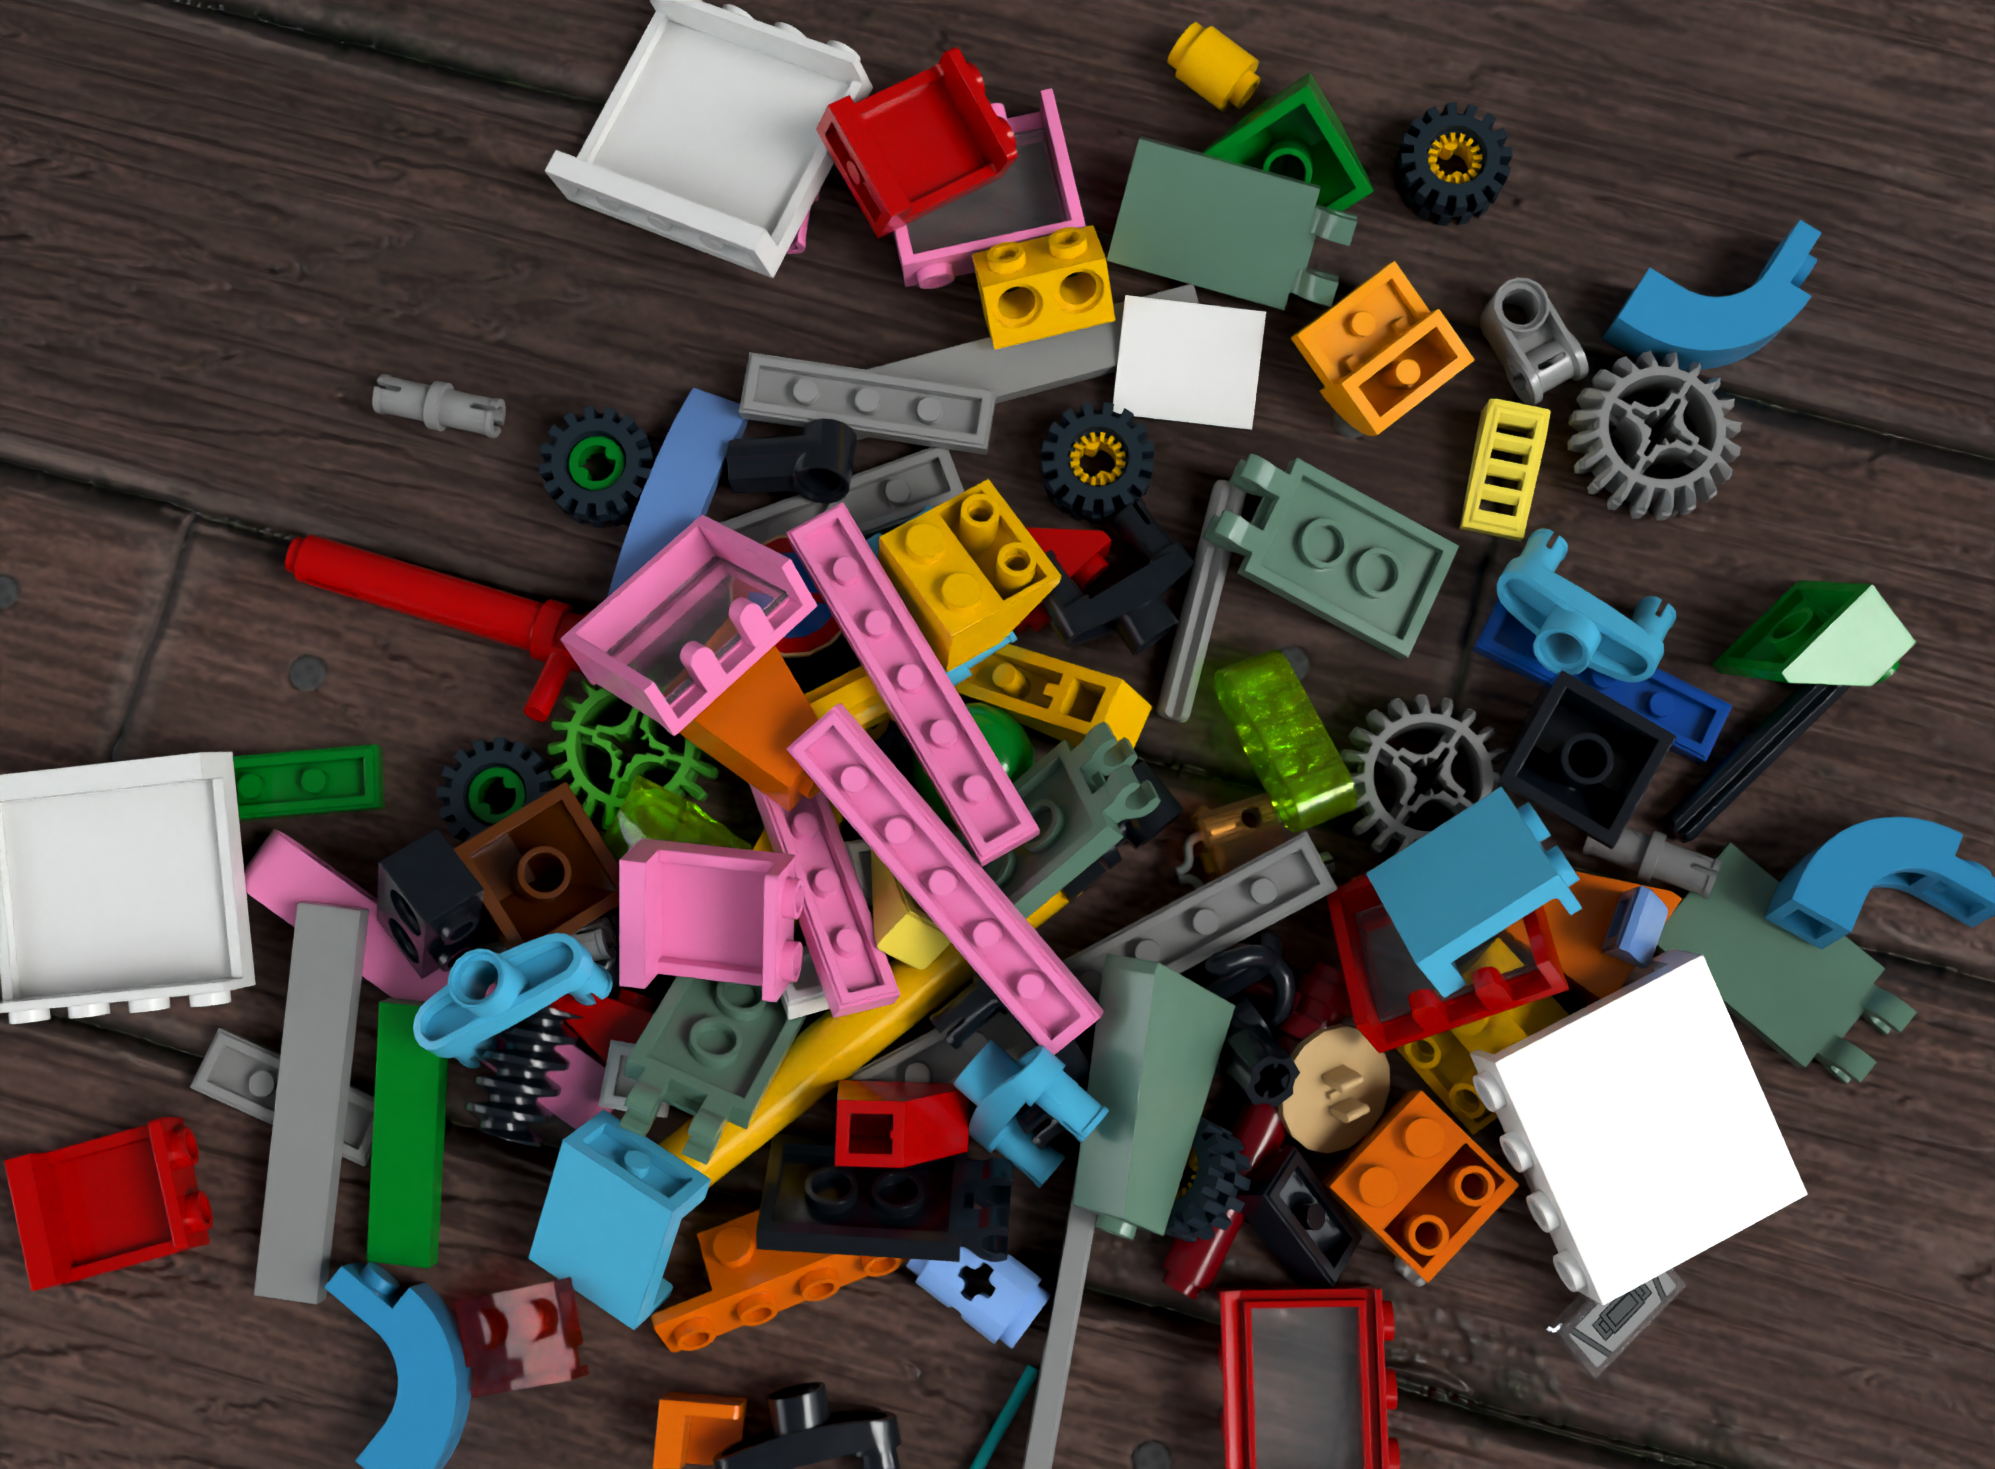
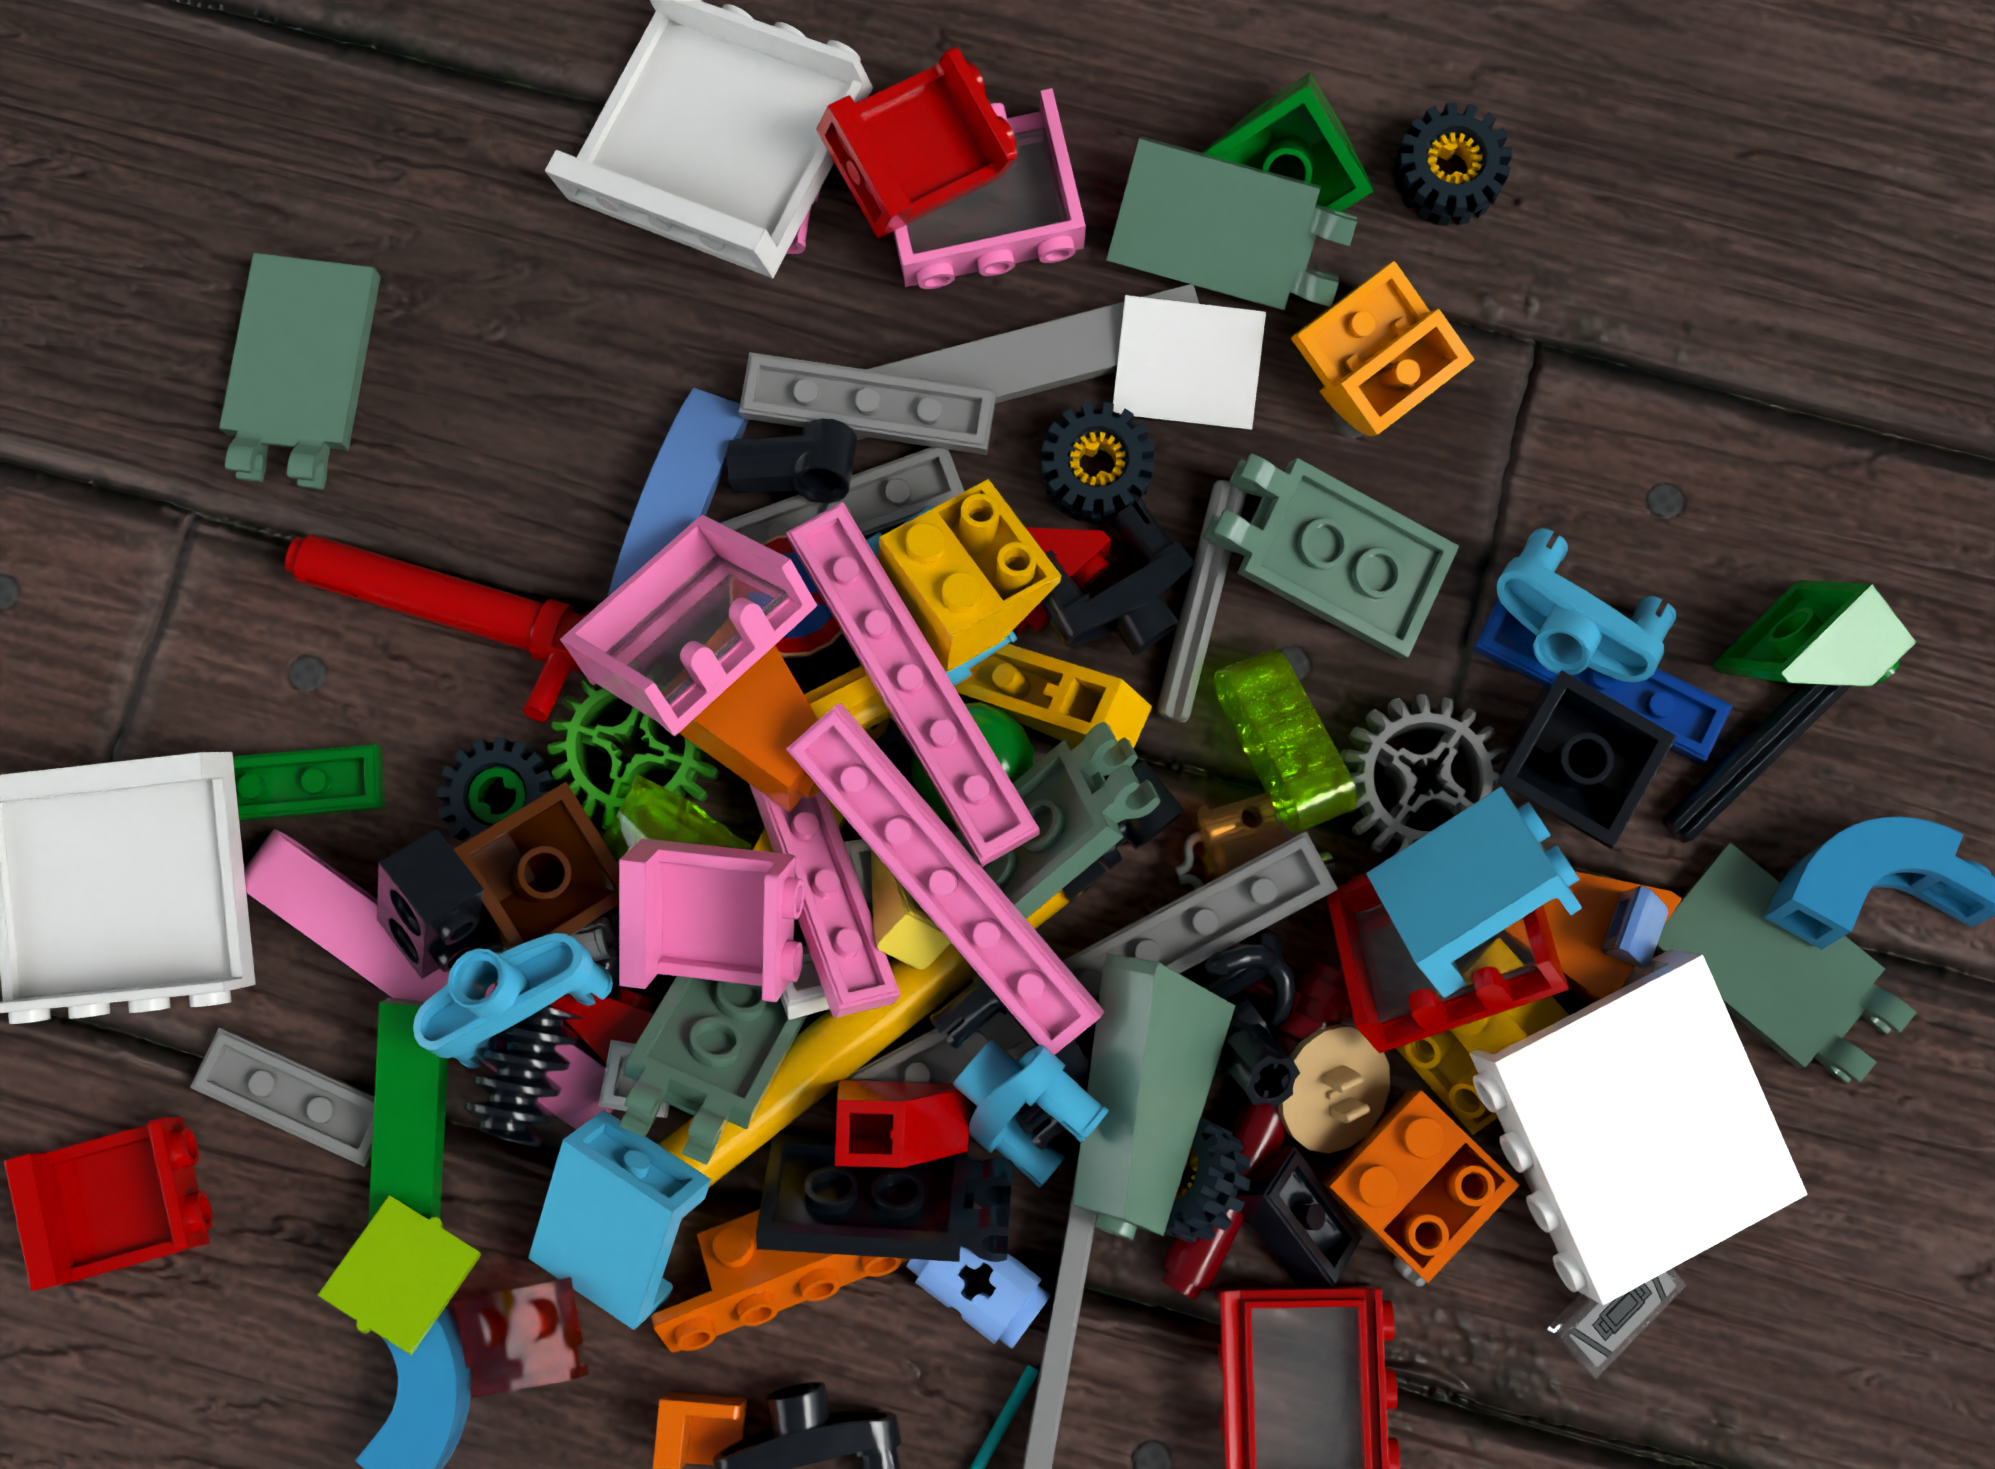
(297, 364): none -> sand green tile
(311, 1102): light grey tile -> none
(399, 1275): none -> lime piece
(439, 405): light grey pin -> none
(573, 485): black bush -> none
(1046, 299): yellow brick -> none
(1214, 67): yellow brick -> none
(1516, 418): light yellow slope -> none
(1533, 345): light grey piece -> none
(1659, 860): light grey pin -> none
(1700, 455): light grey gear -> none
(1716, 329): dark azure arch -> none

